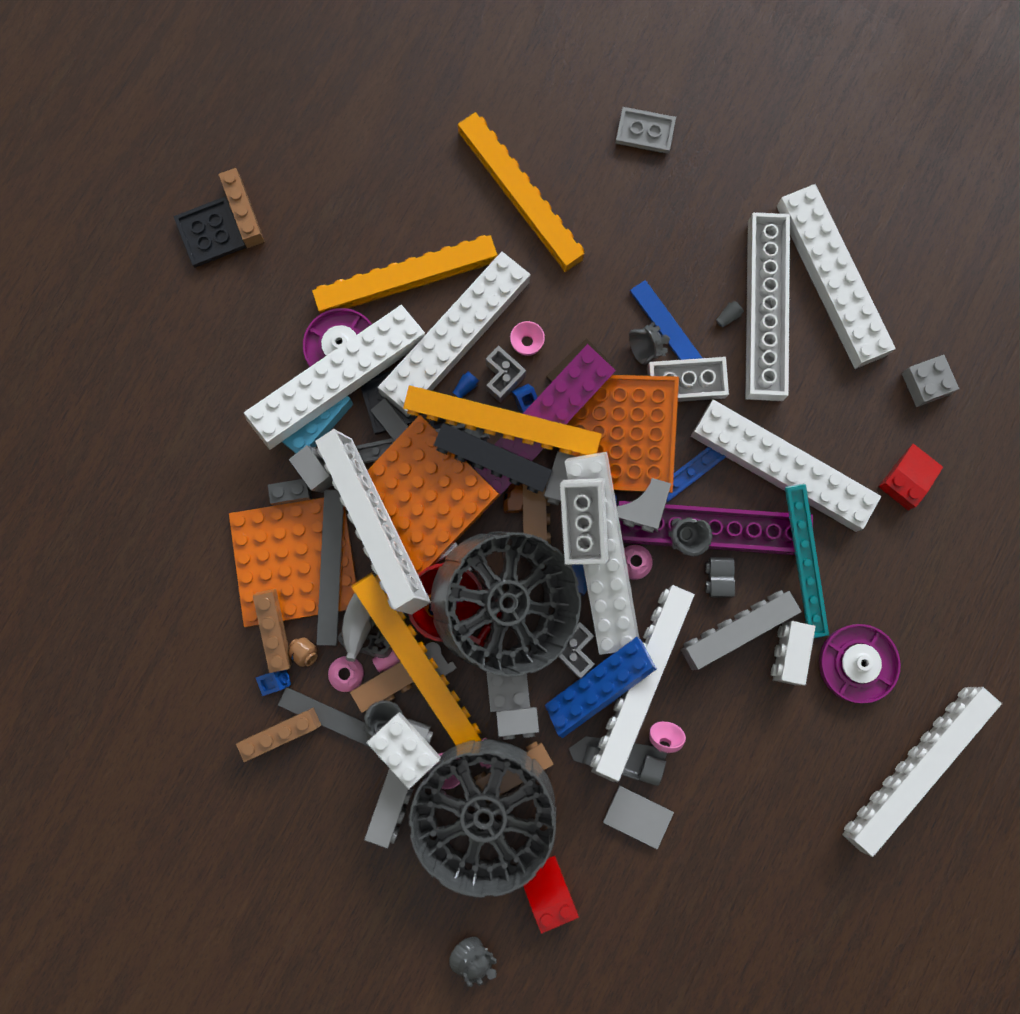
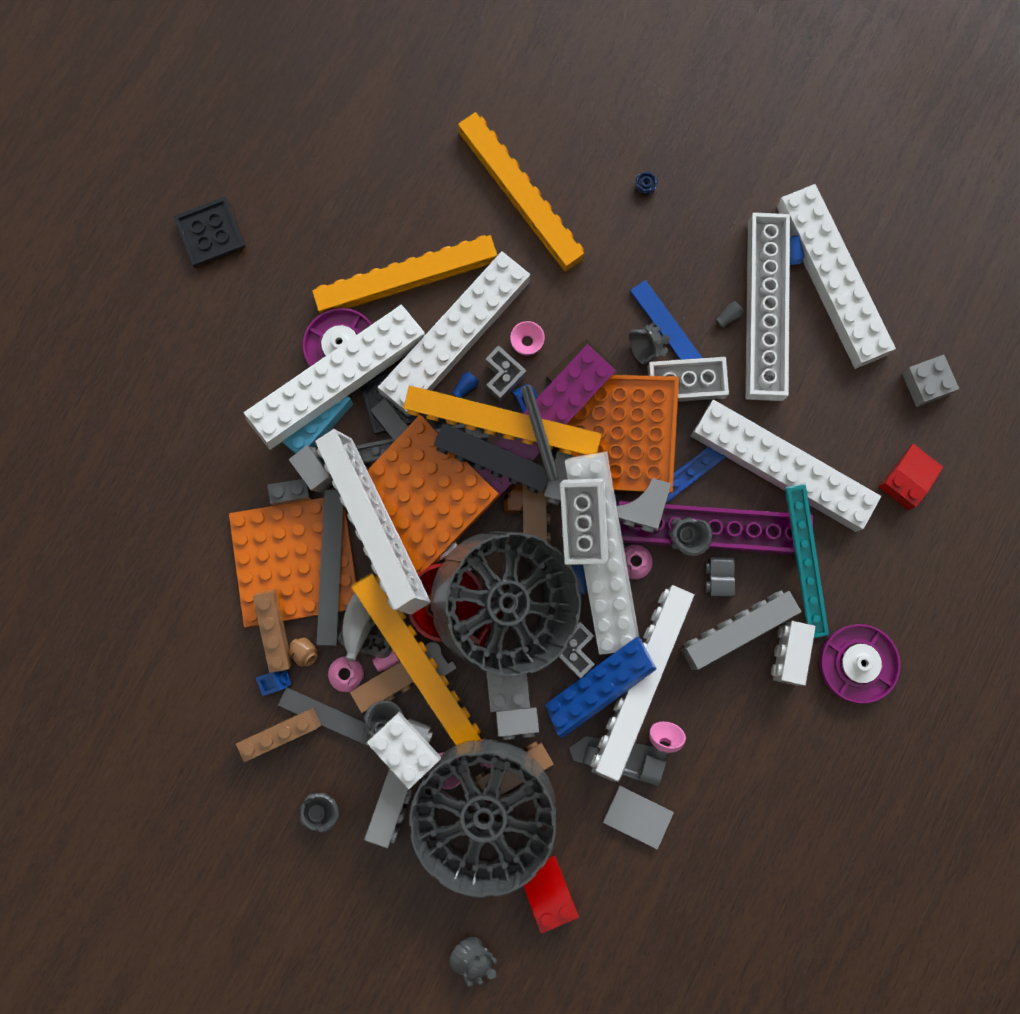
(241, 208): medium nougat brick -> none
(319, 812): none -> dark grey hair
(539, 432): none -> dark grey axle
(645, 130): light grey plate -> none
(648, 178): none -> dark blue plate
(796, 251): none -> blue cone
(920, 769): white brick -> none

